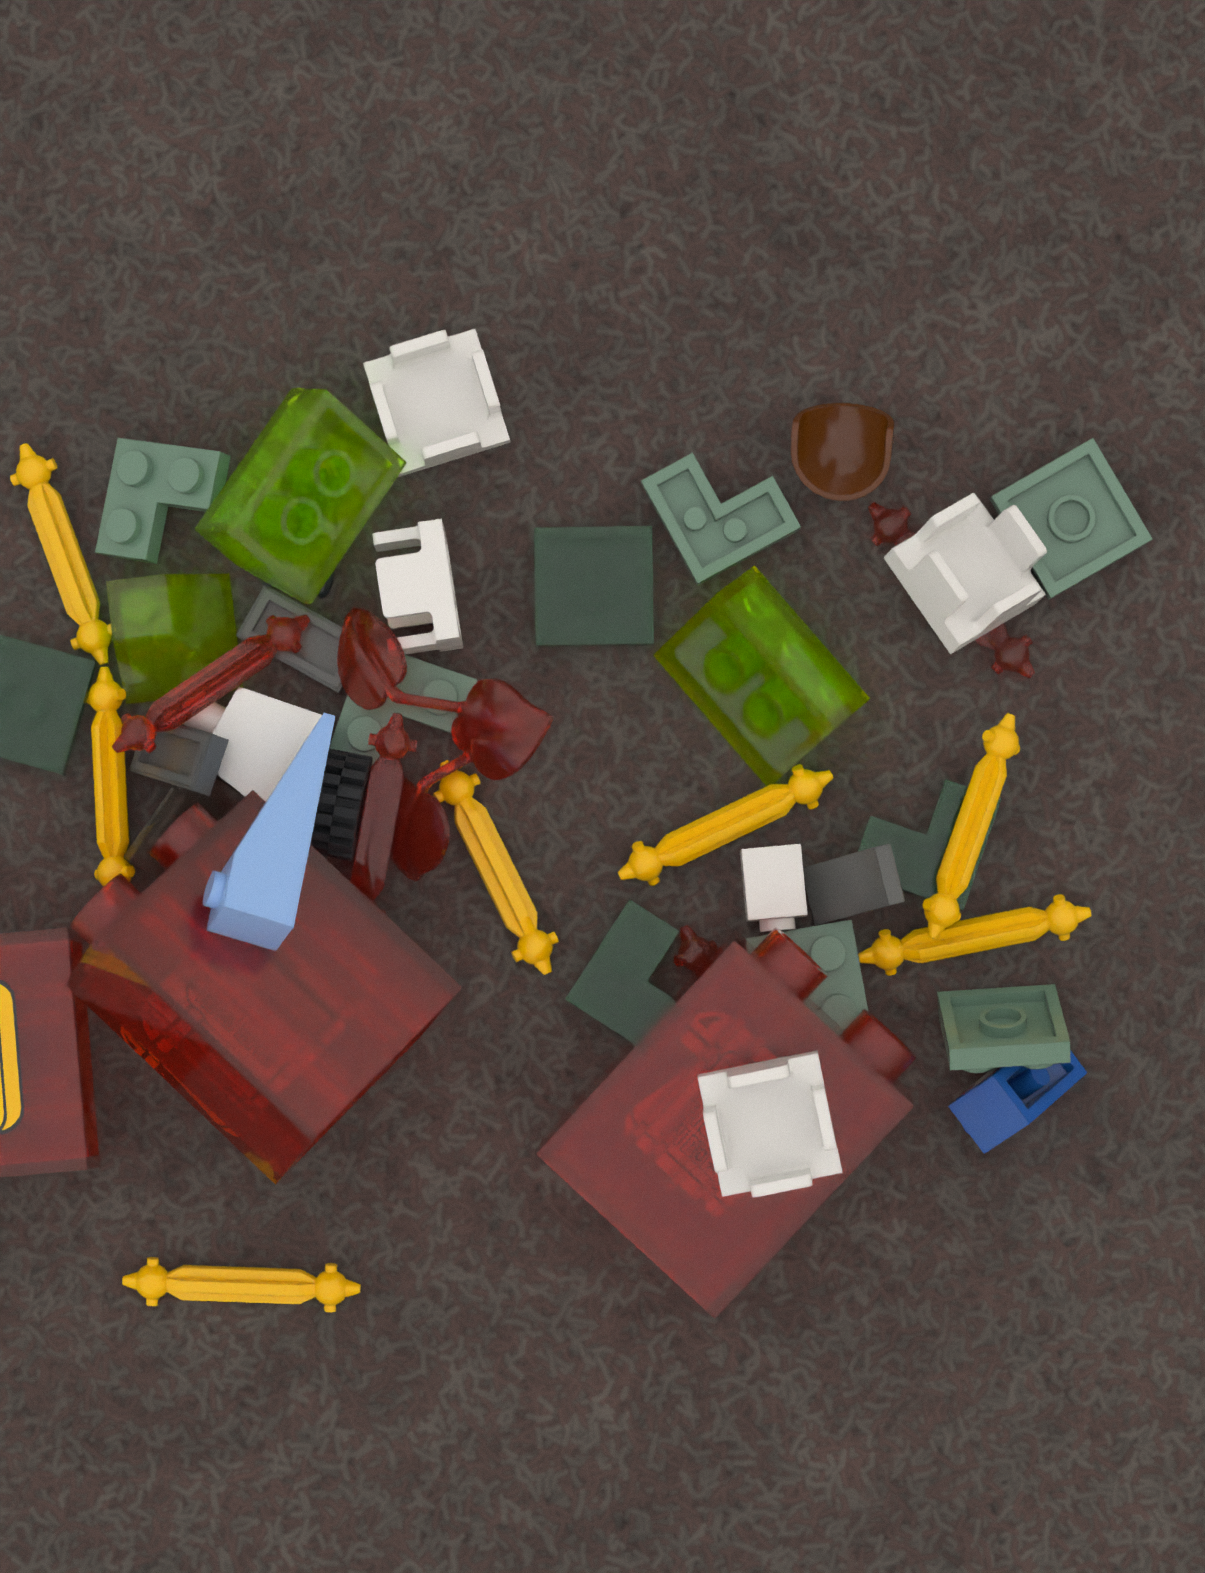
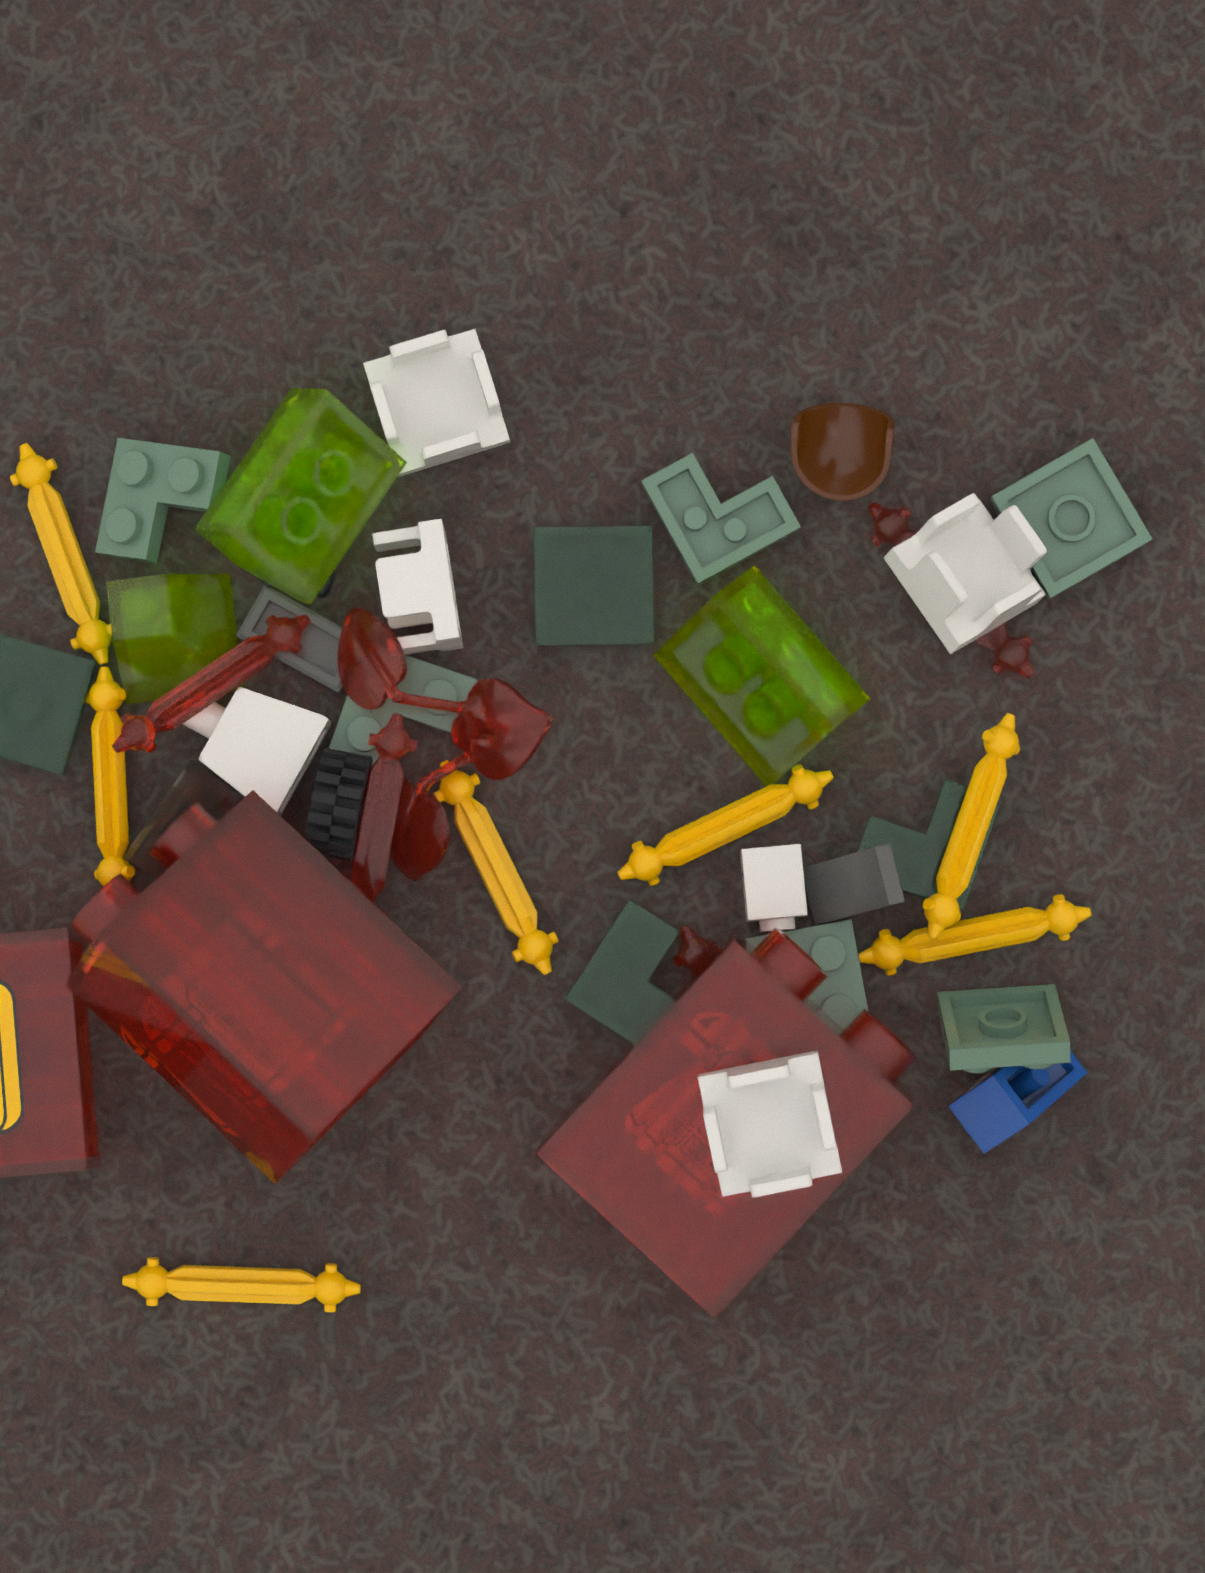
(183, 759): dark grey tile -> none
(263, 879): light blue slope -> none

